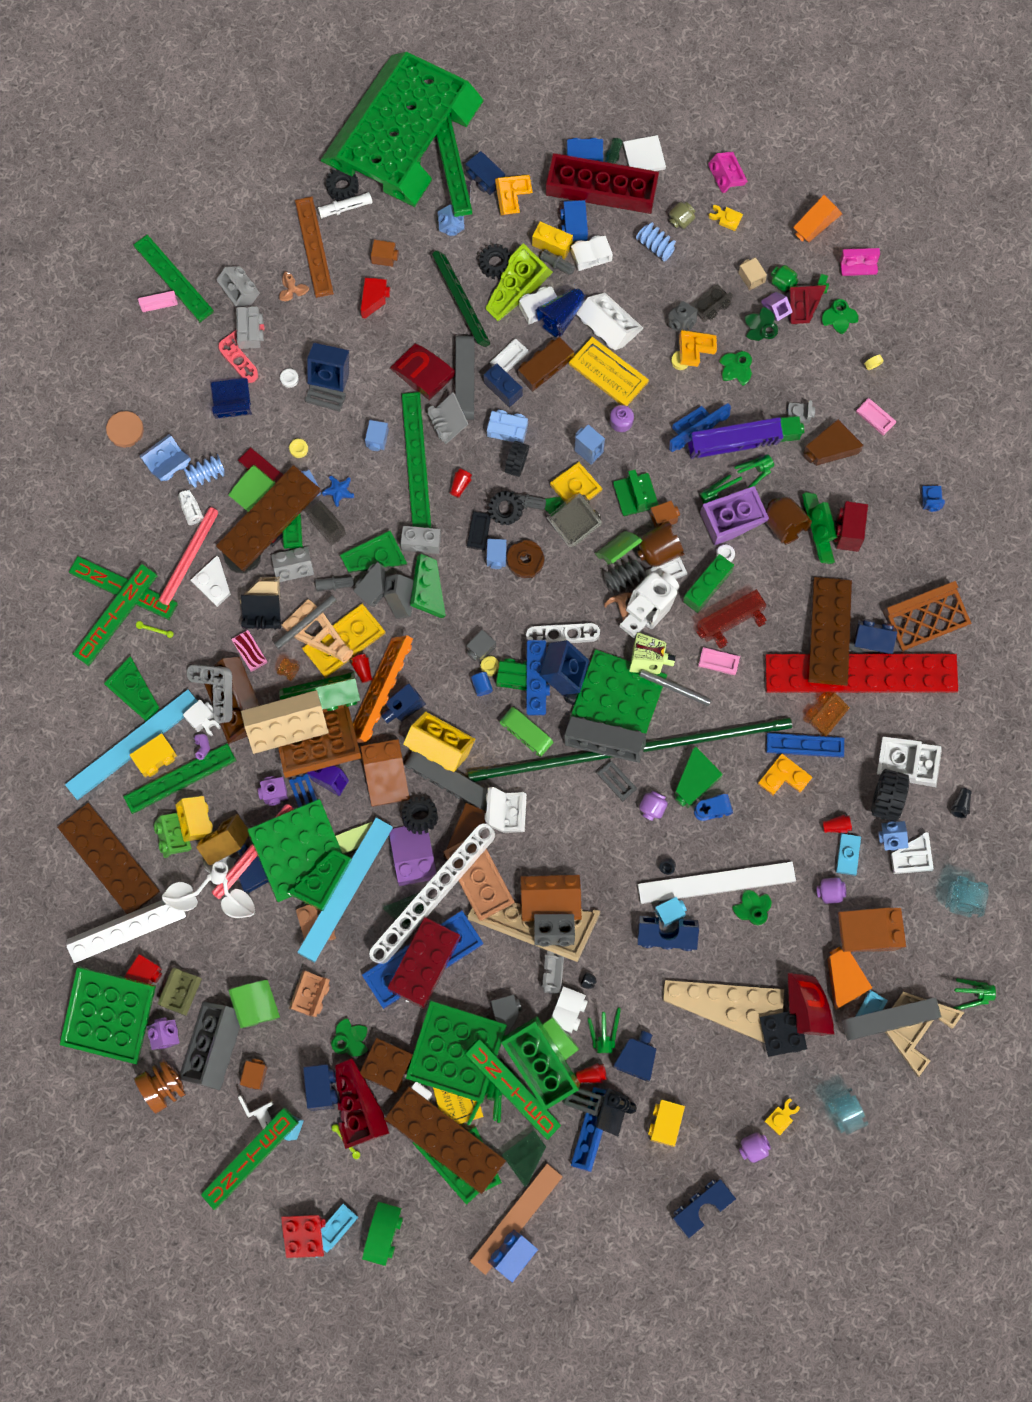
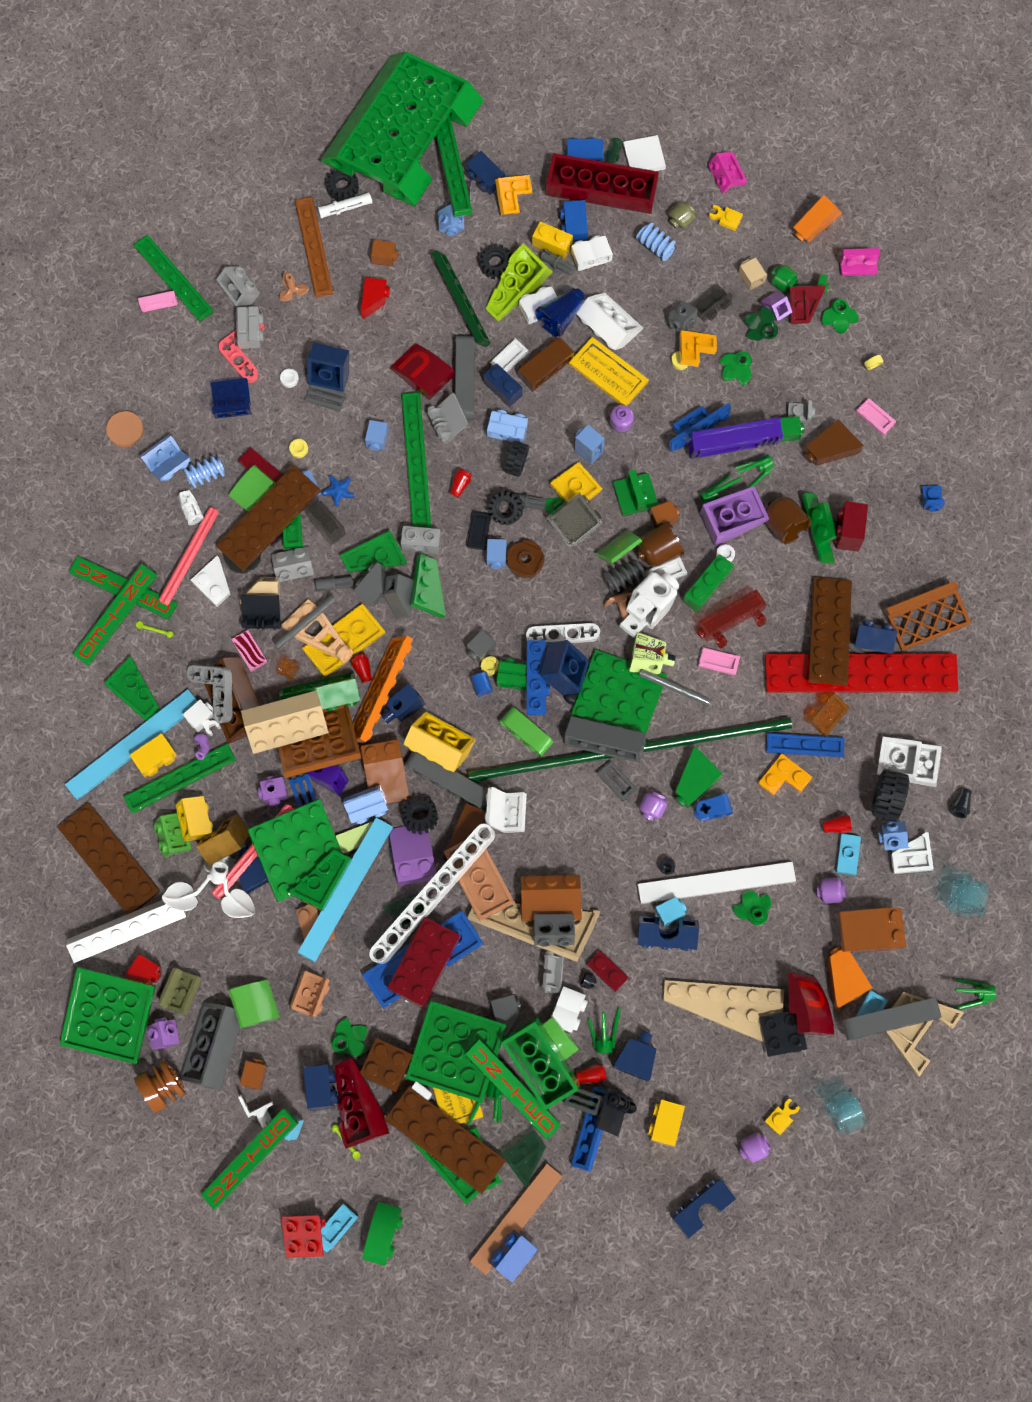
(366, 804): none -> light blue brick
(607, 971): none -> dark red plate

